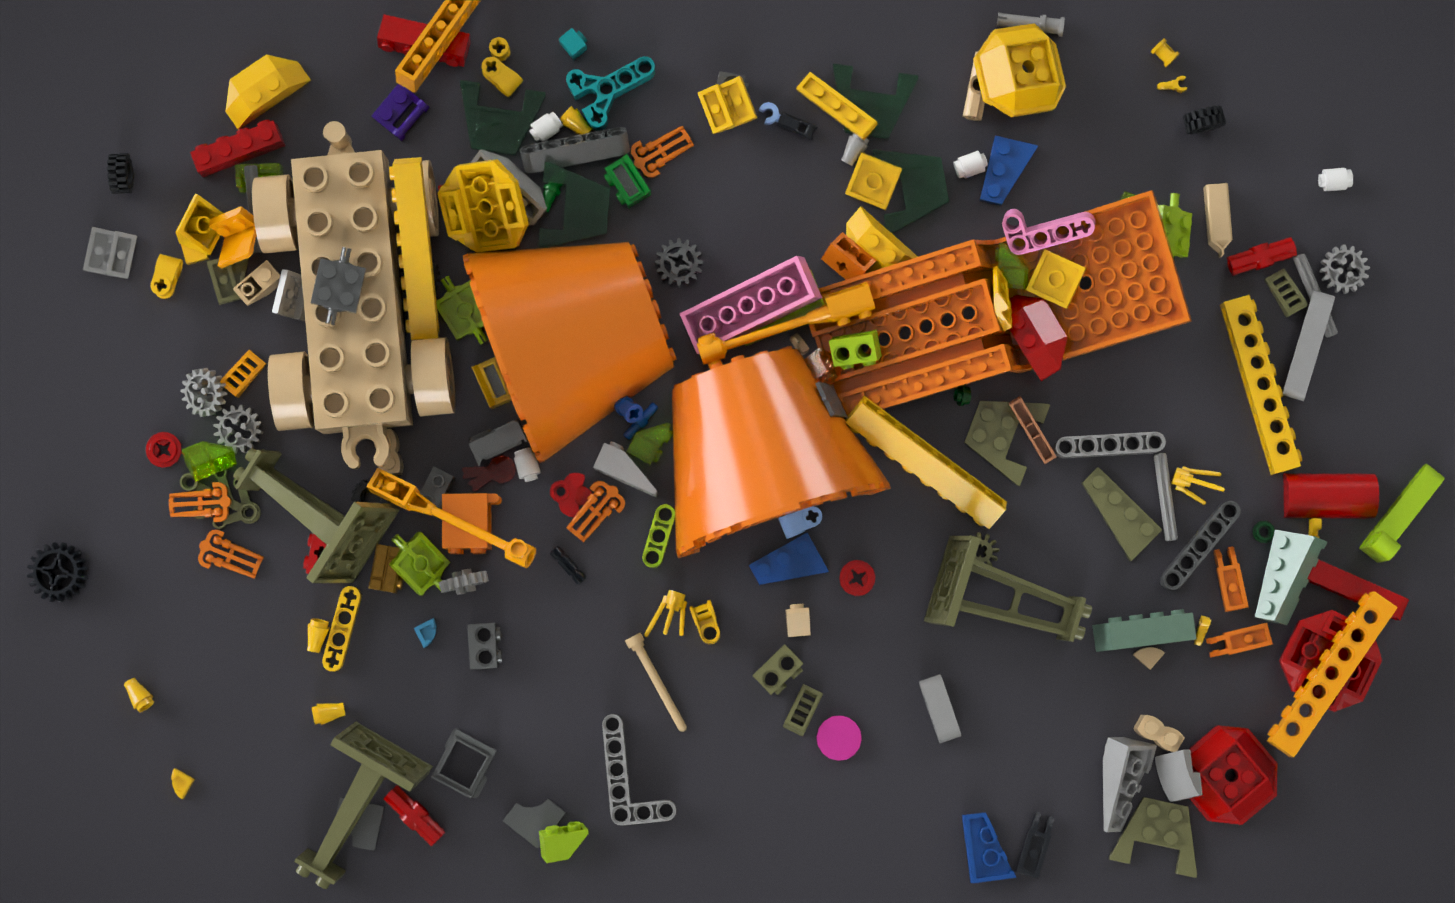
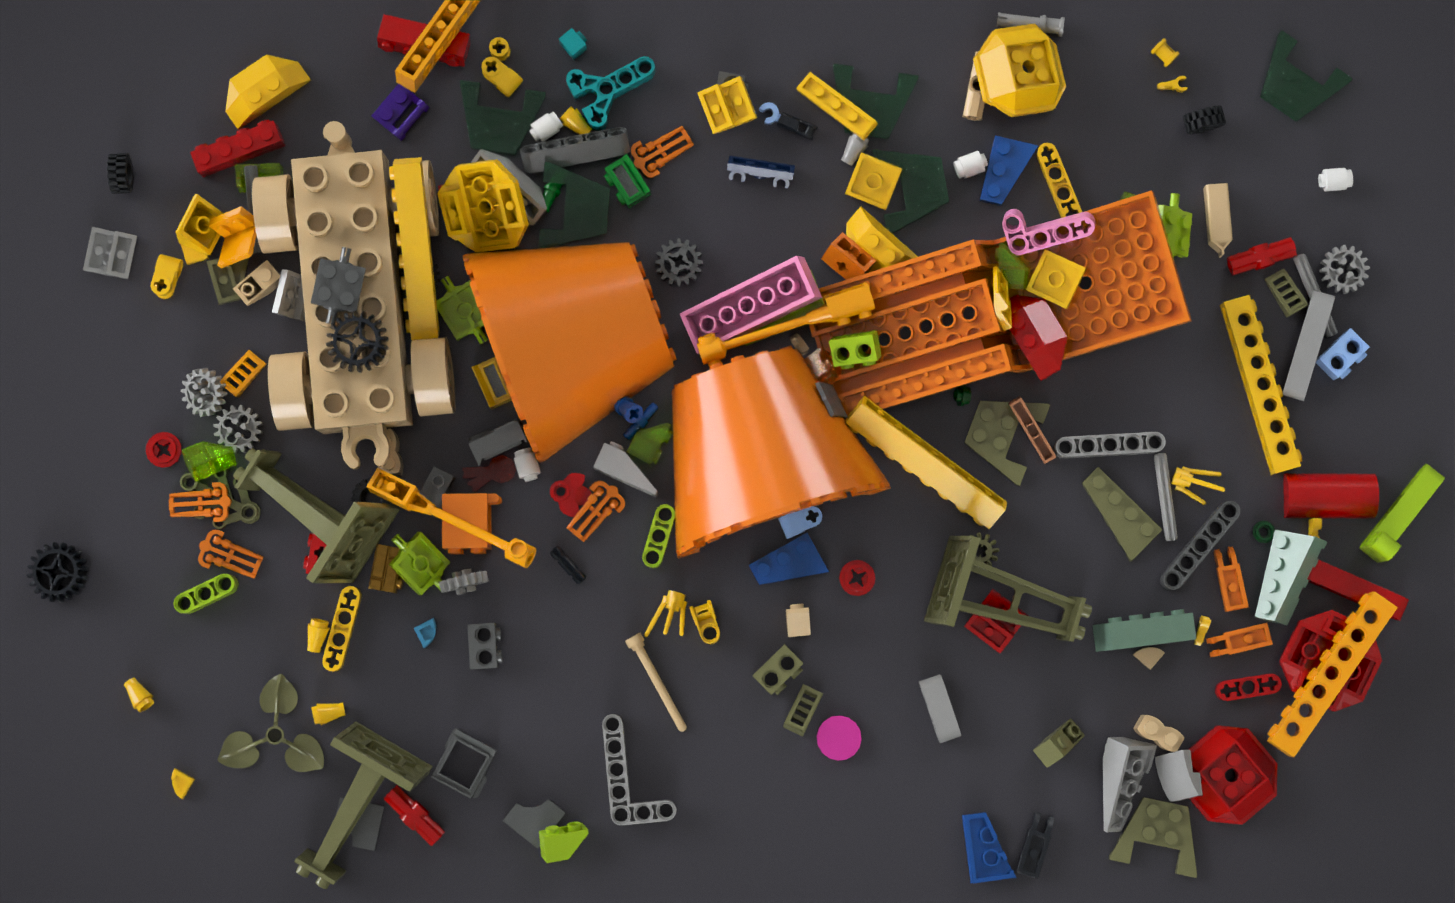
(195, 596): none -> lime beam
(303, 753): none -> olive plant
(356, 351): none -> black gear
(760, 169): none -> plate
(991, 631): none -> red slope
(1058, 743): none -> olive slope
(1062, 182): none -> yellow beam
(1233, 695): none -> red beam
(1291, 88): none -> clear green wing
(1339, 351): none -> light blue brick

